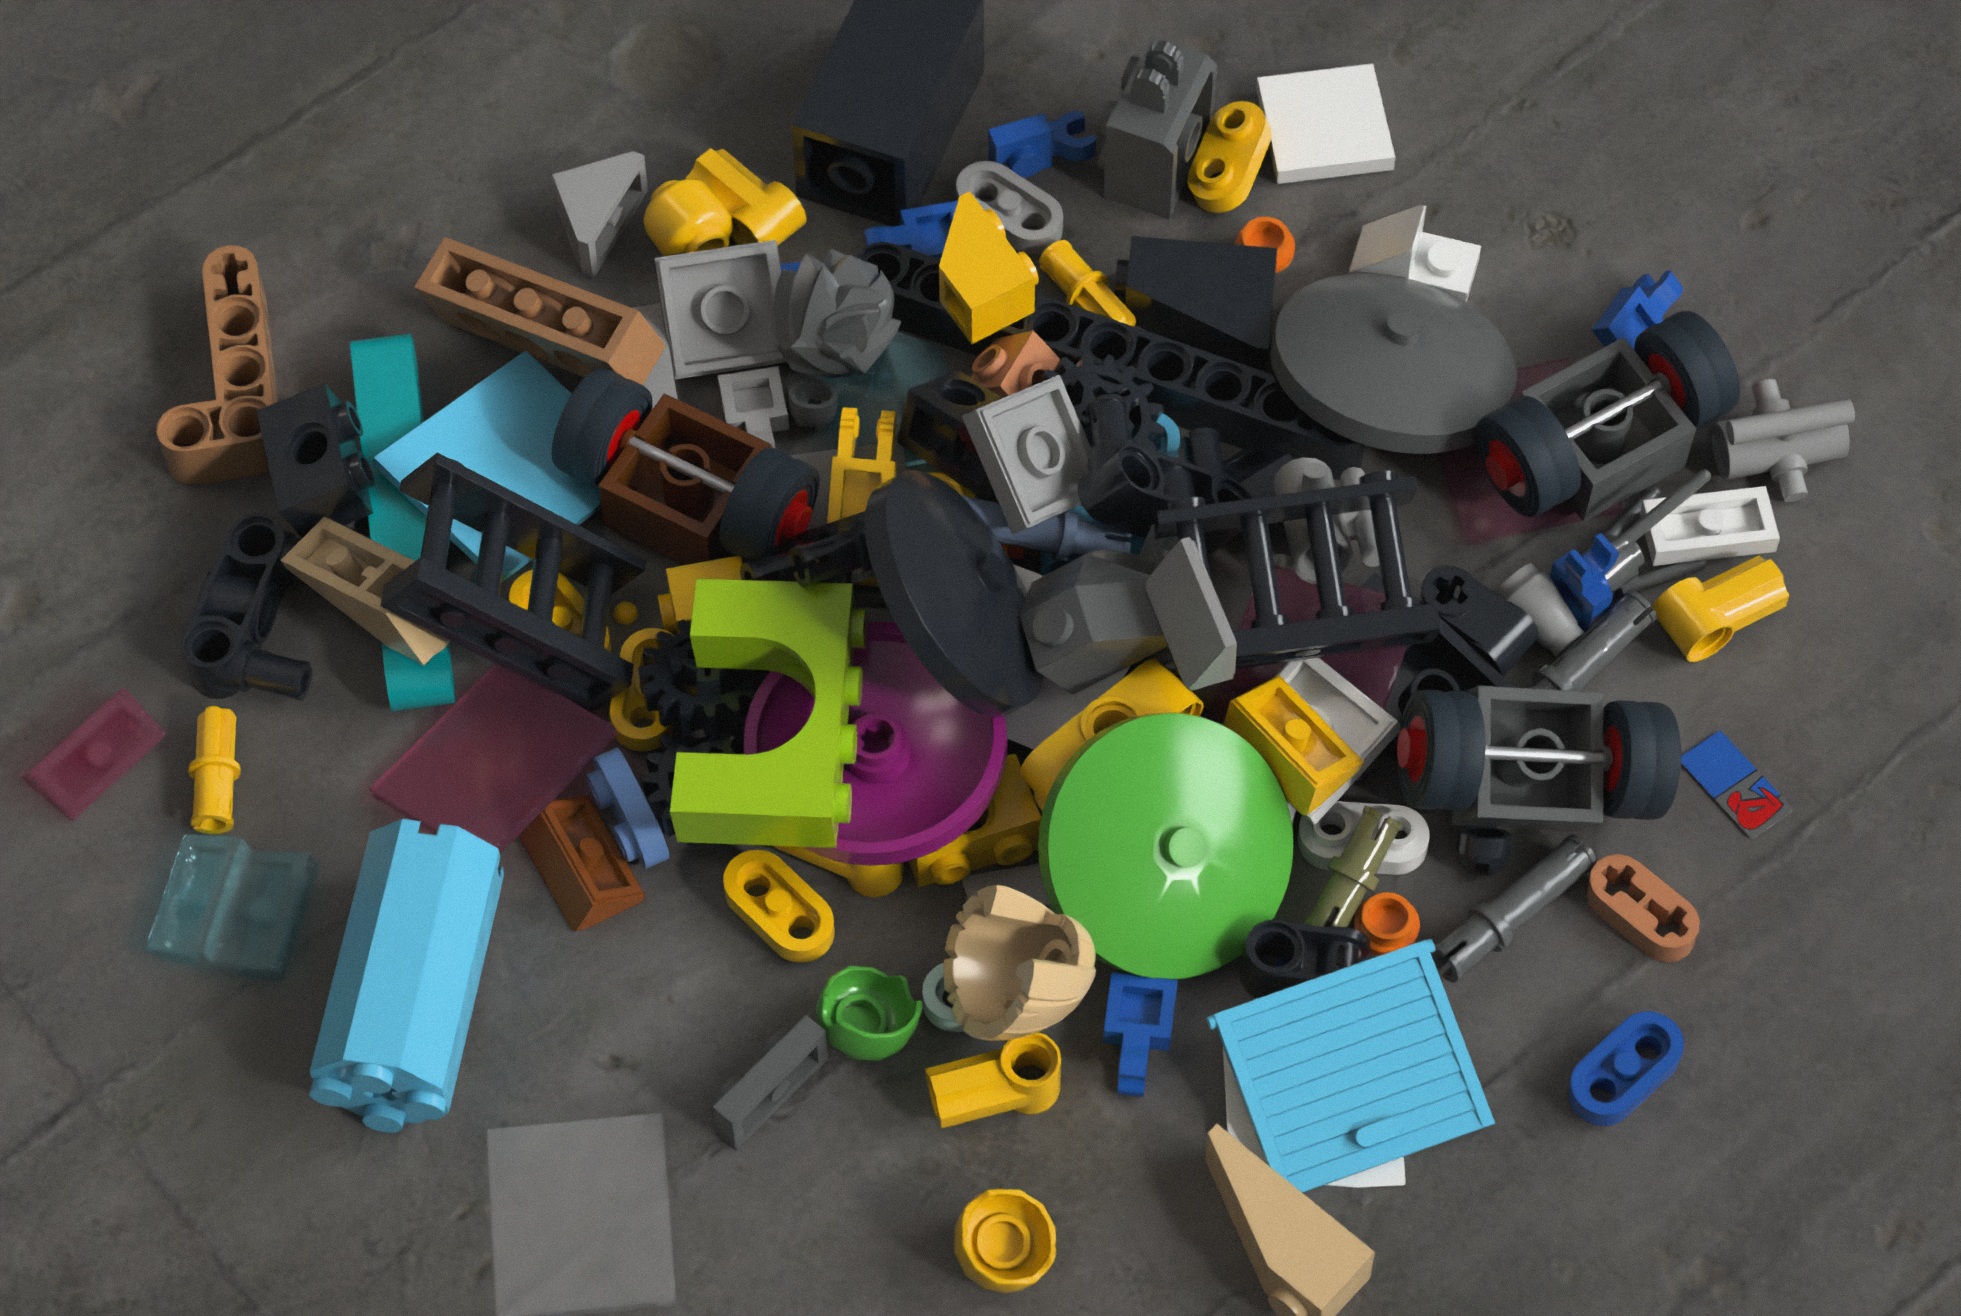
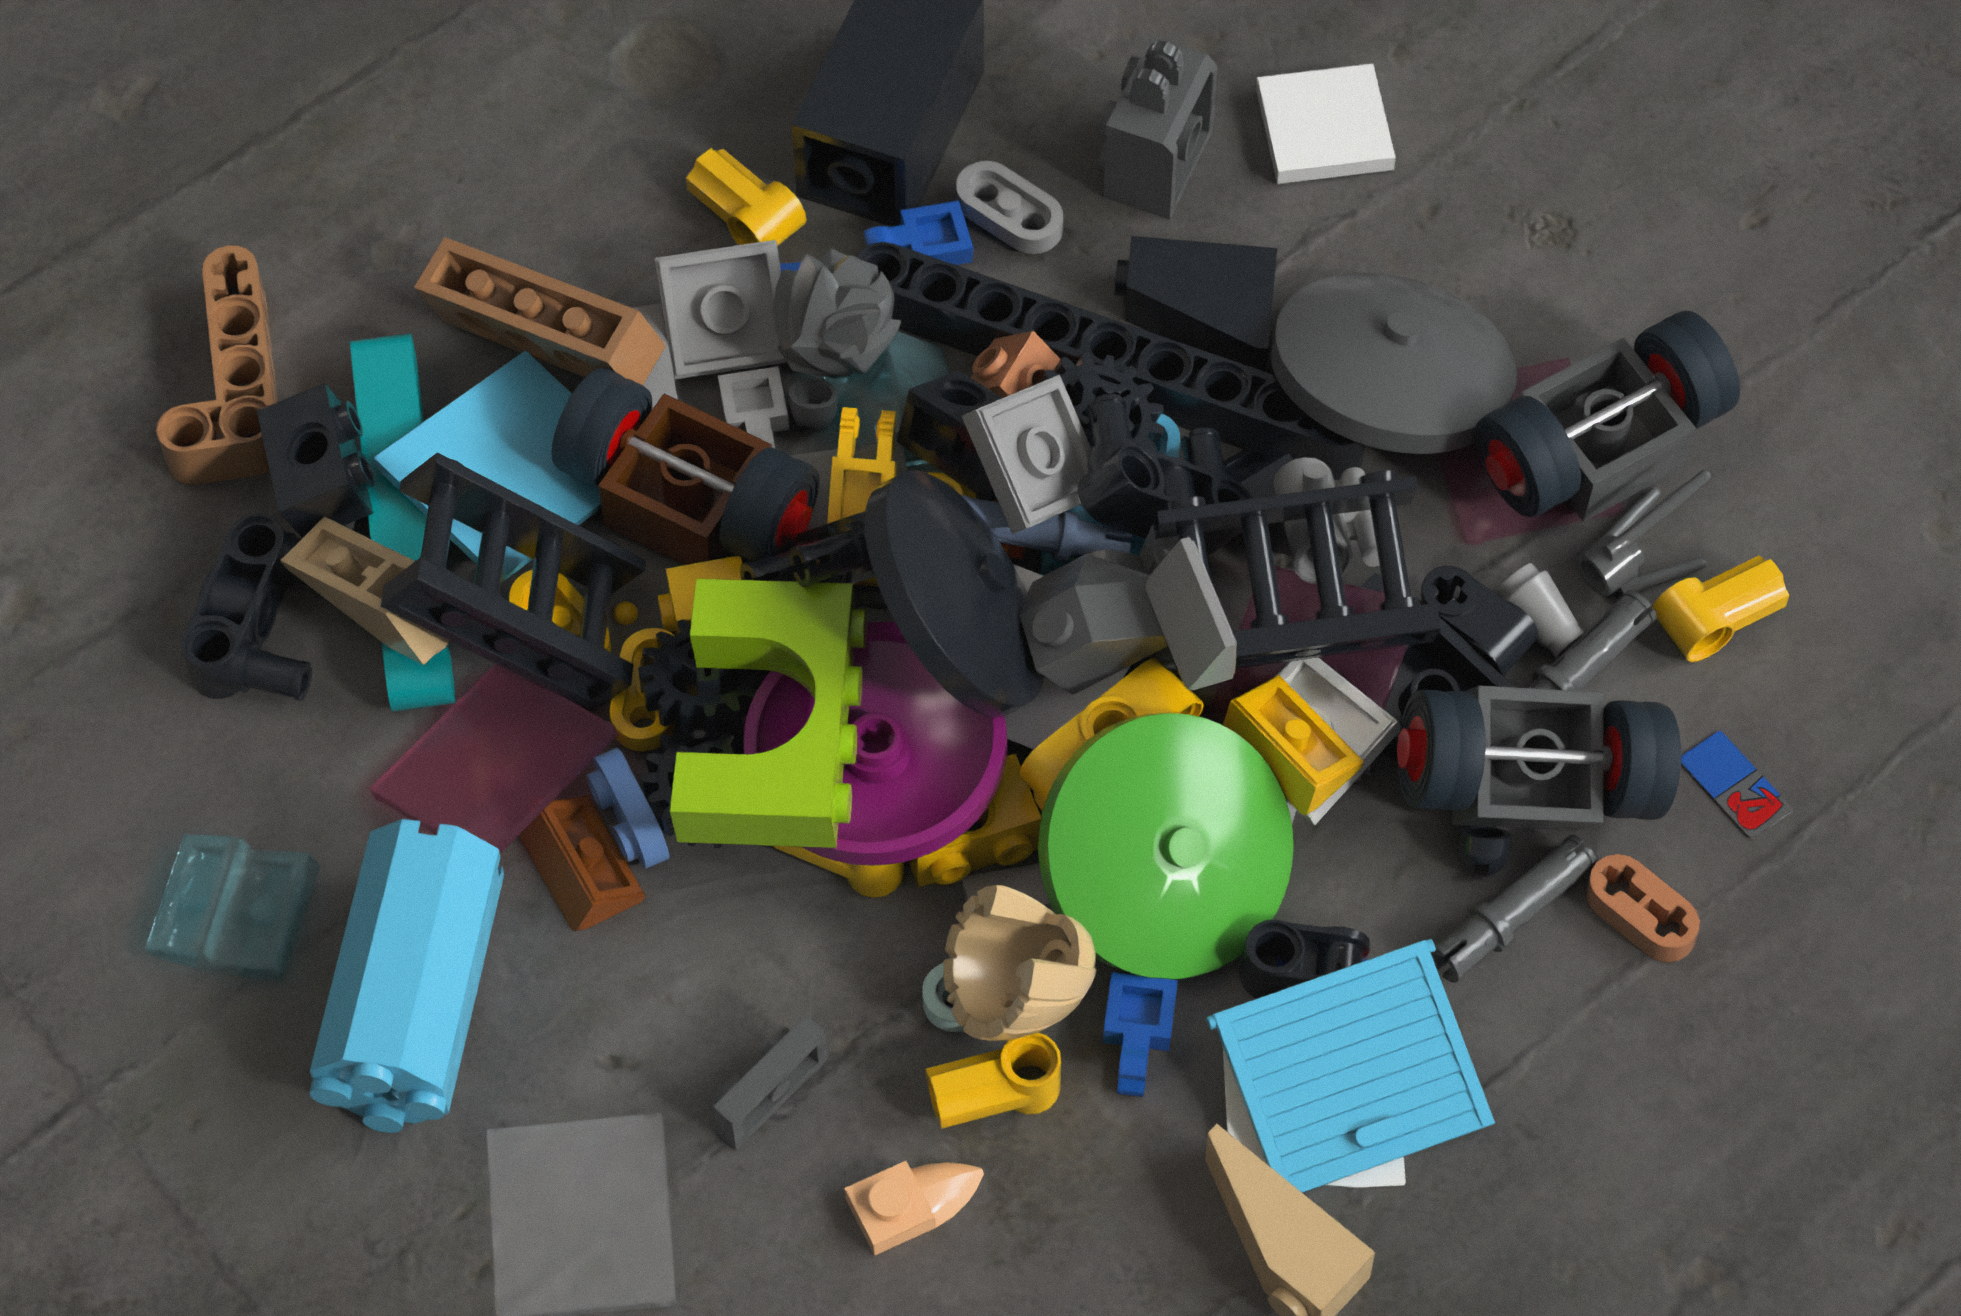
(95, 754): clear pink slope -> none
(214, 771): yellow axle -> none
(598, 204): light grey slope -> none
(687, 218): yellow head -> none
(782, 908): yellow plate -> none
(867, 1013): bright green hair -> none
(910, 1201): none -> light nougat plate
(982, 275): yellow slope -> none
(1004, 1240): yellow hair -> none
(1031, 142): blue plate -> none
(1081, 284): yellow axle -> none
(1230, 151): yellow plate -> none
(1269, 233): orange plate -> none
(1354, 870): olive pin -> none
(1387, 922): orange plate -> none
(1402, 855): white plate -> none
(1403, 250): white slope -> none
(1583, 581): blue plate -> none
(1622, 1072): blue plate -> none
(1637, 308): blue plate -> none
(1713, 527): white plate -> none
(1782, 439): light grey pin -> none

